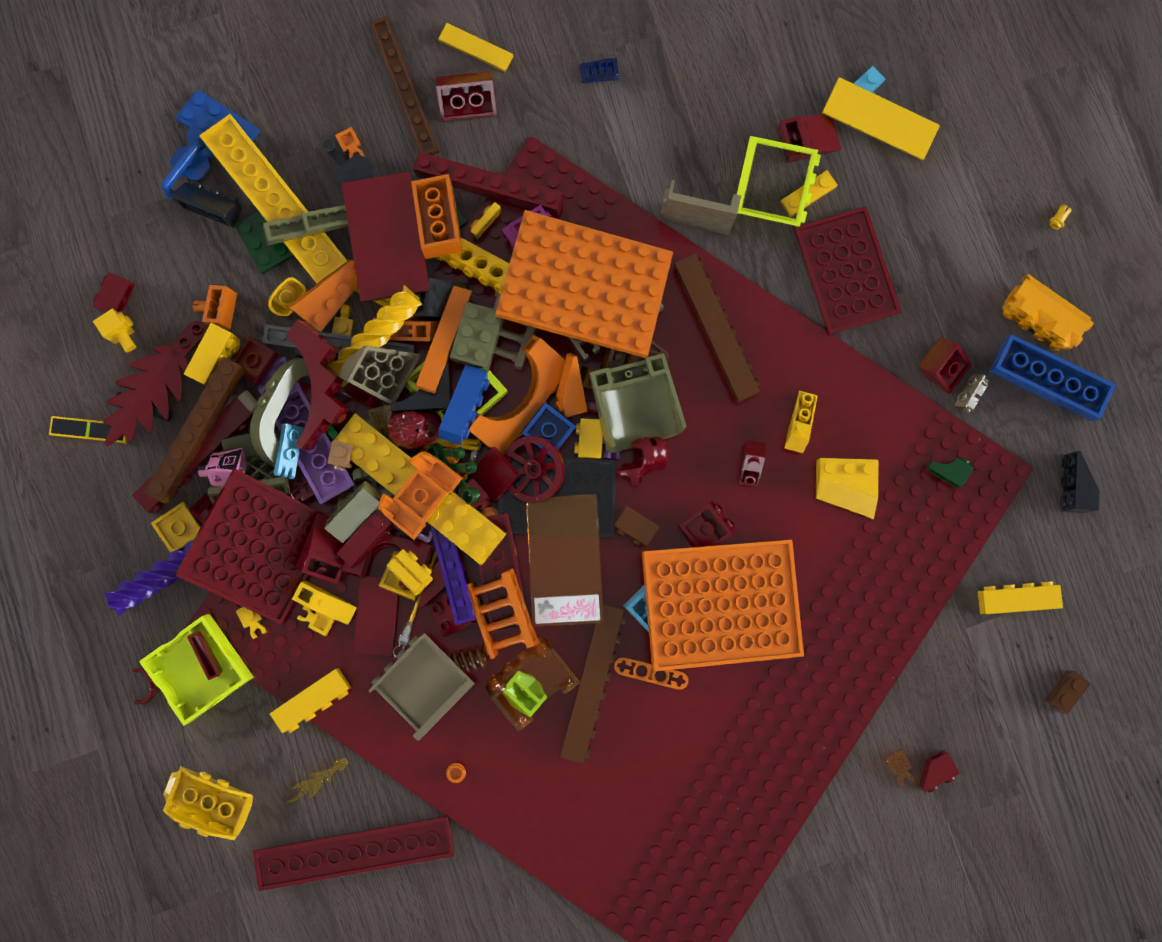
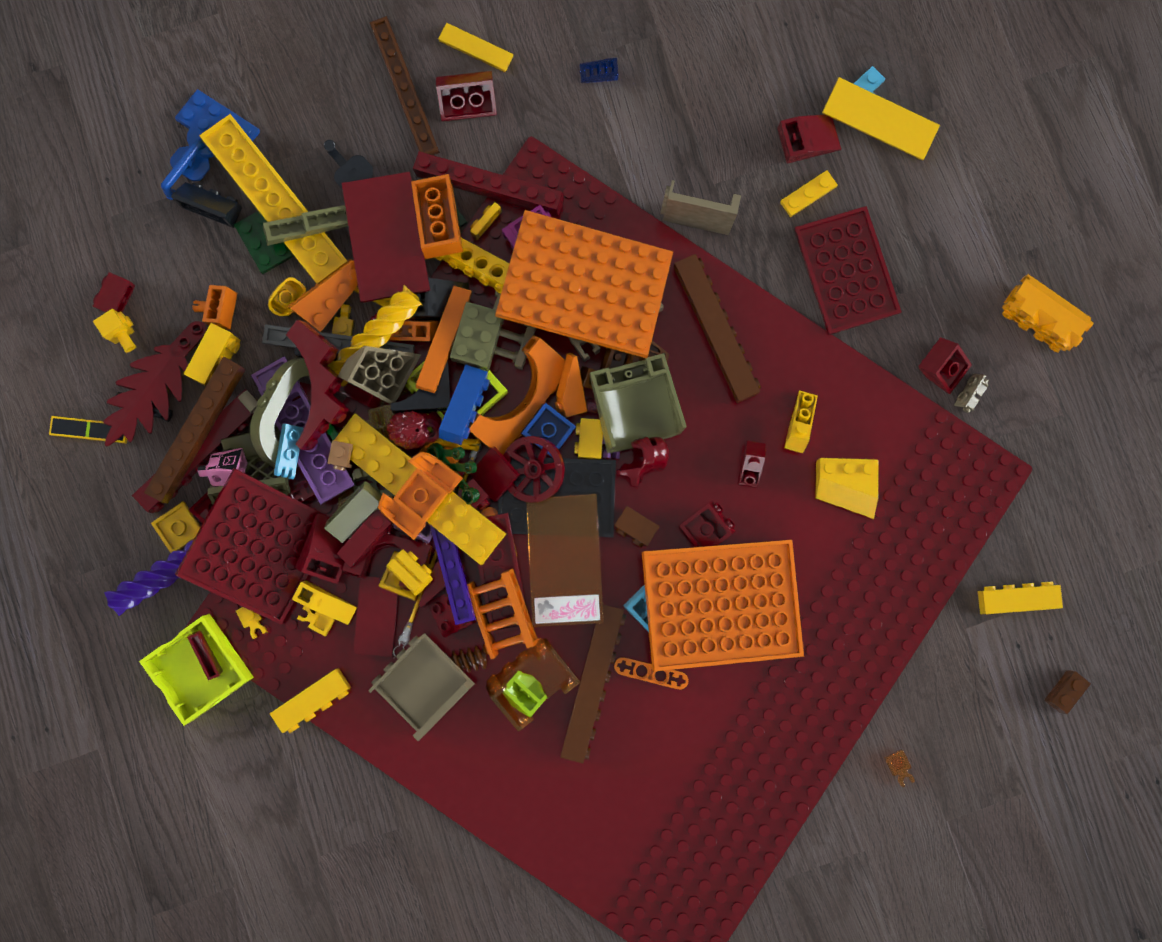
(153, 689): dark red helmet -> none
(206, 804): yellow slope -> none
(255, 359): dark red tile -> none
(316, 783): clear yellow piece -> none
(349, 142): orange plate -> none
(353, 853): dark red plate -> none
(456, 772): orange plate -> none
(805, 197): neon yellow window -> none
(937, 770): dark red slope -> none
(953, 473): dark green arch -> none
(1052, 378): blue brick -> none
(1058, 220): yellow pin -> none
(1078, 485): black slope -> none

